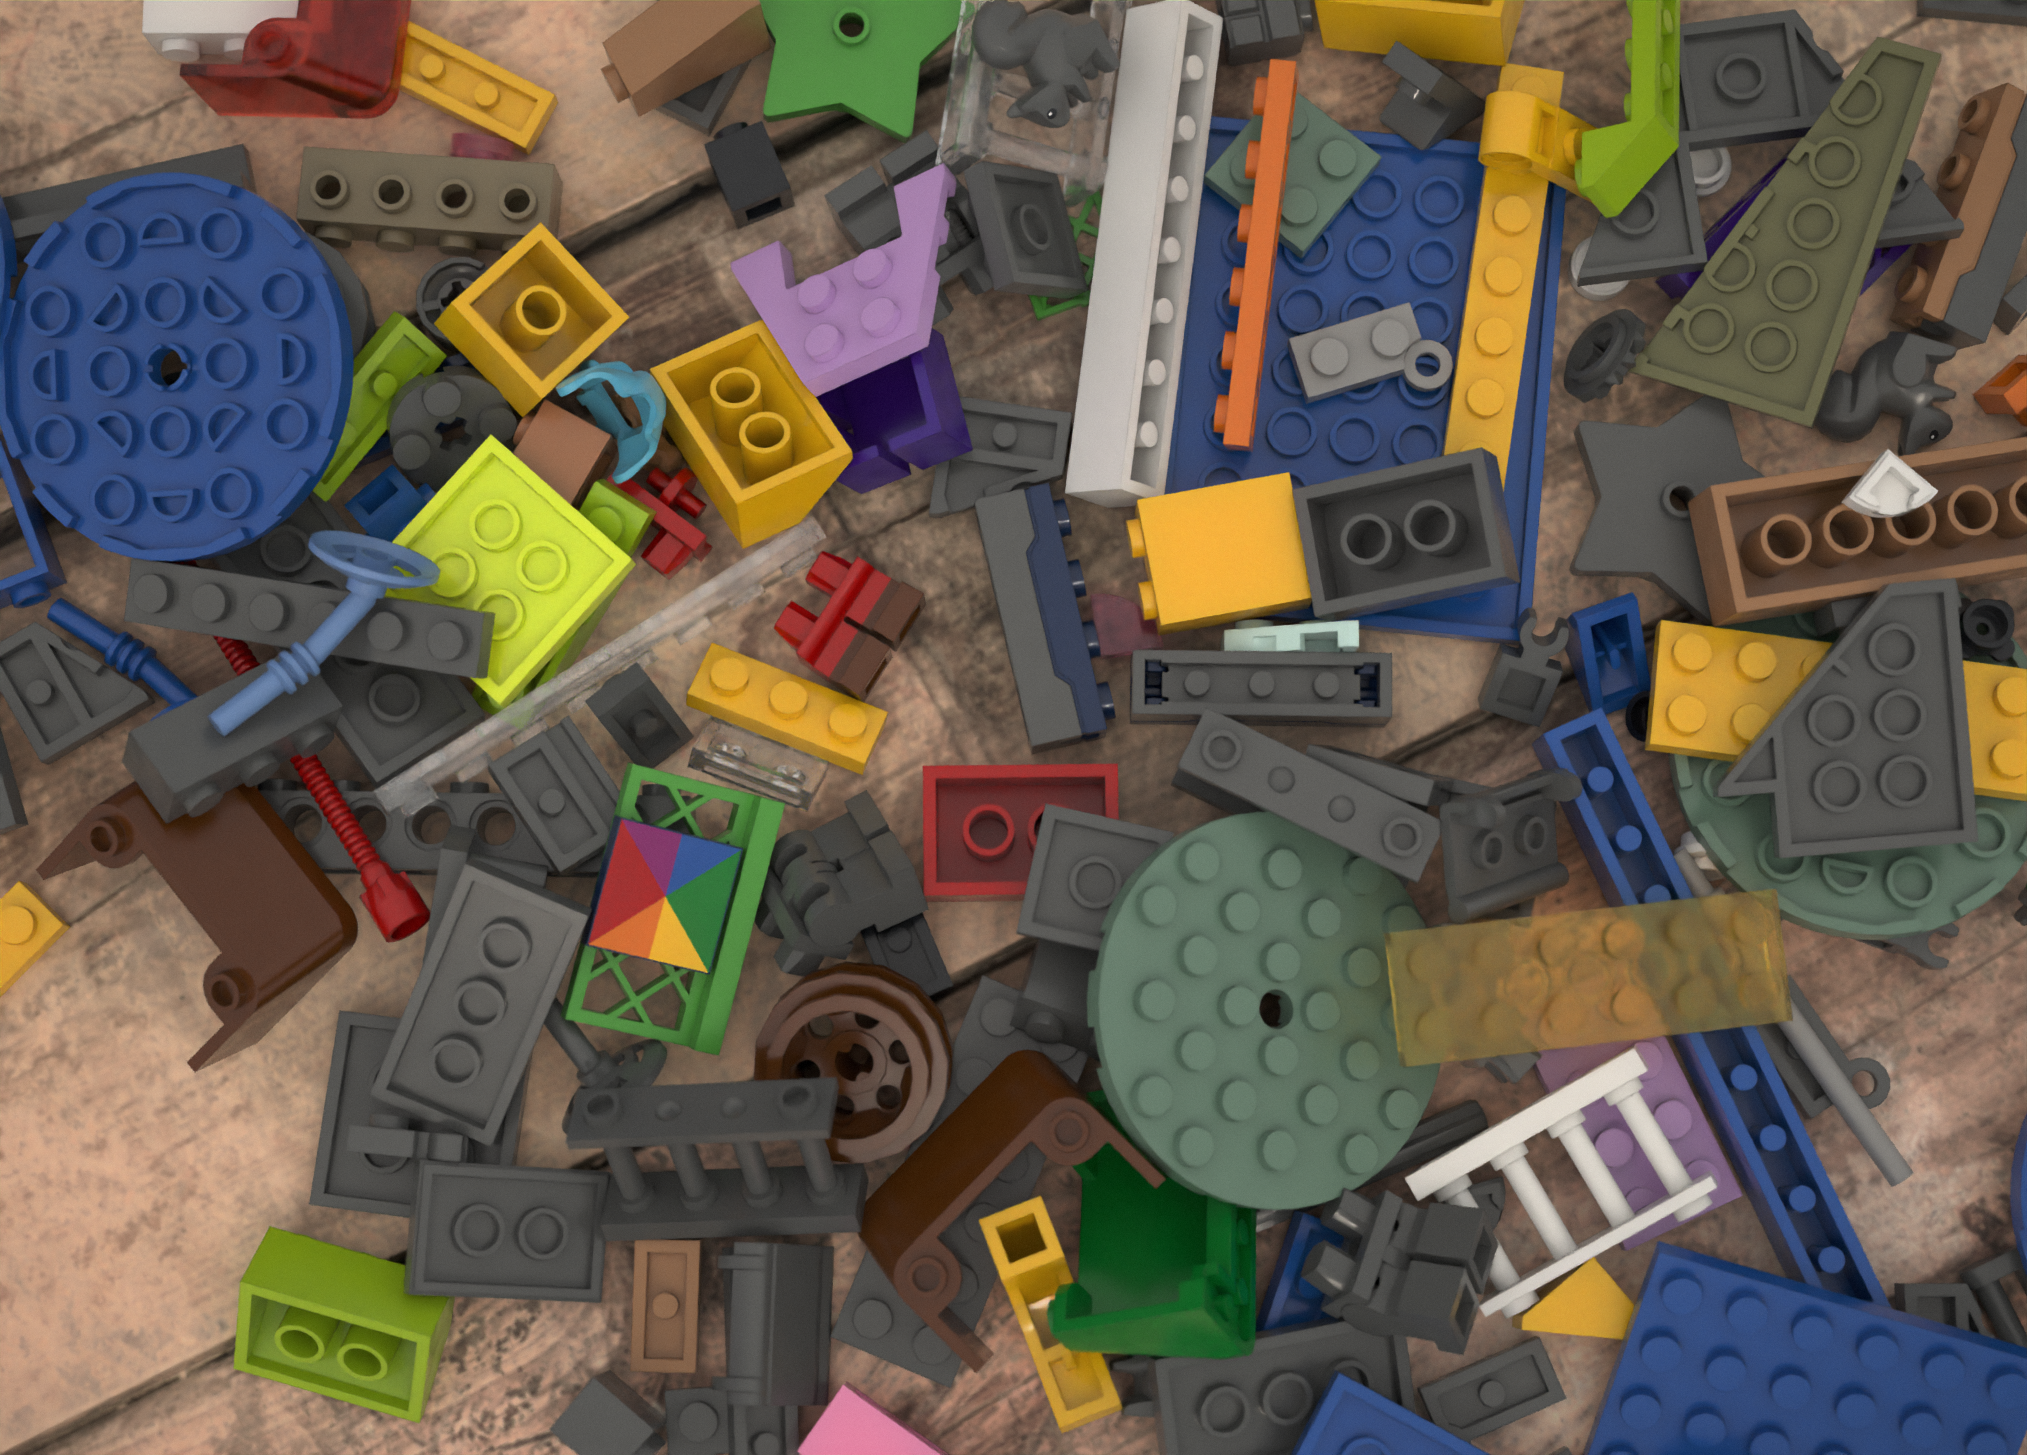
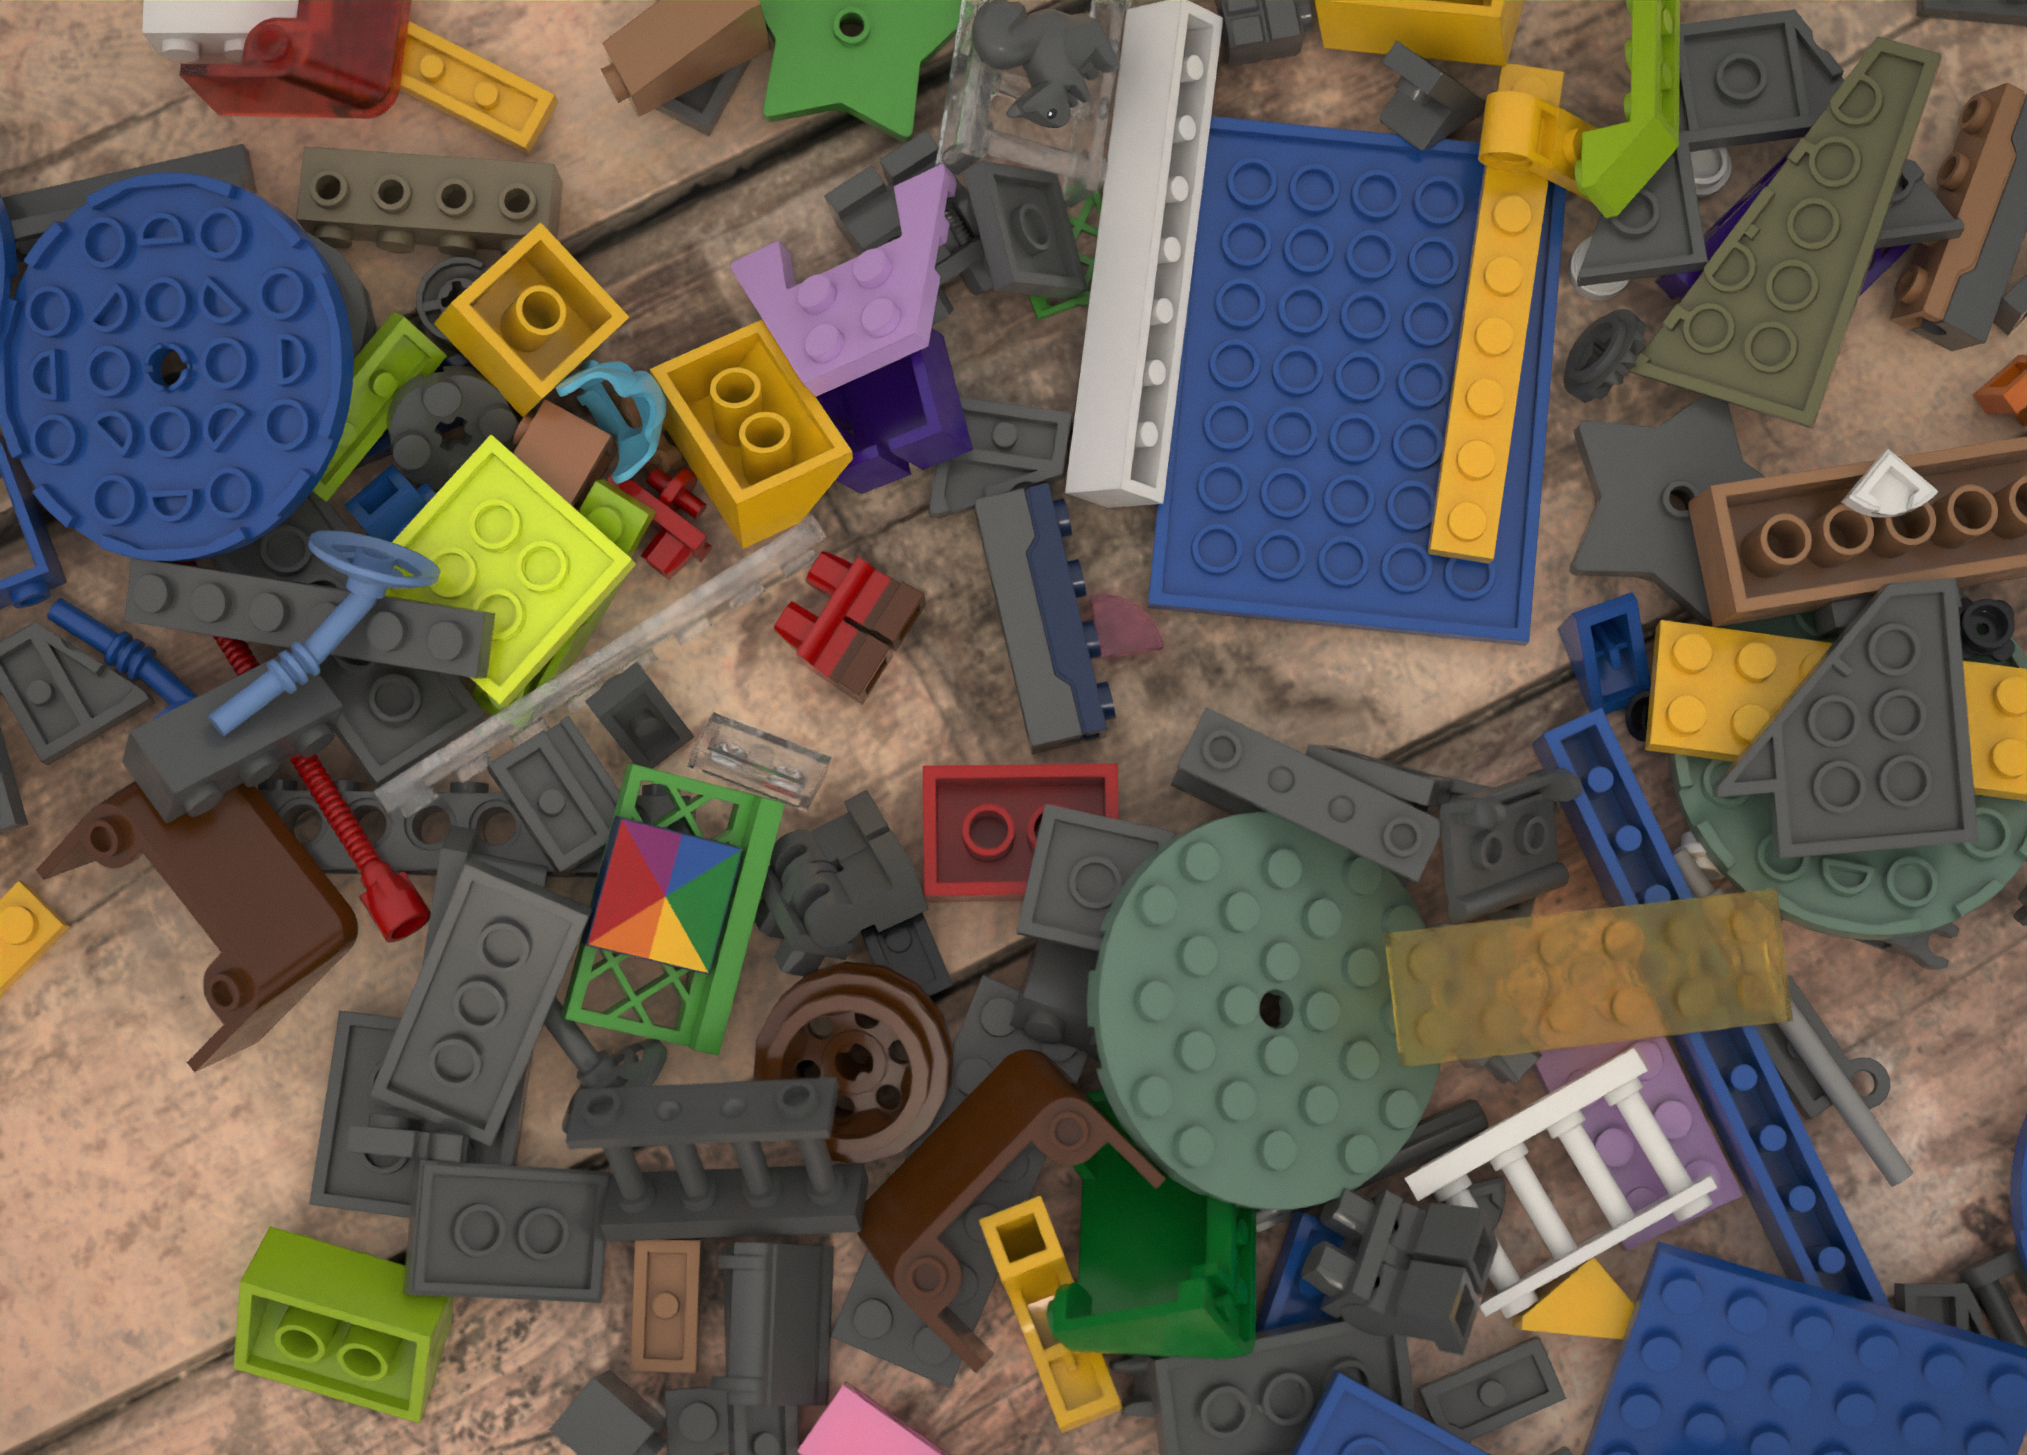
(480, 147): clear pink tile -> none
(749, 173): black brick -> none
(786, 708): yellow plate -> none
(1220, 554): yellow brick -> none
(1260, 228): orange plate -> none
(1261, 687): dark grey piece -> none
(1301, 637): light aqua wing -> none
(1321, 178): sand green plate -> none
(1366, 353): light grey hinge -> none
(1406, 535): dark grey brick -> none
(1525, 676): dark grey plate -> none
(1891, 379): dark grey animal -> none

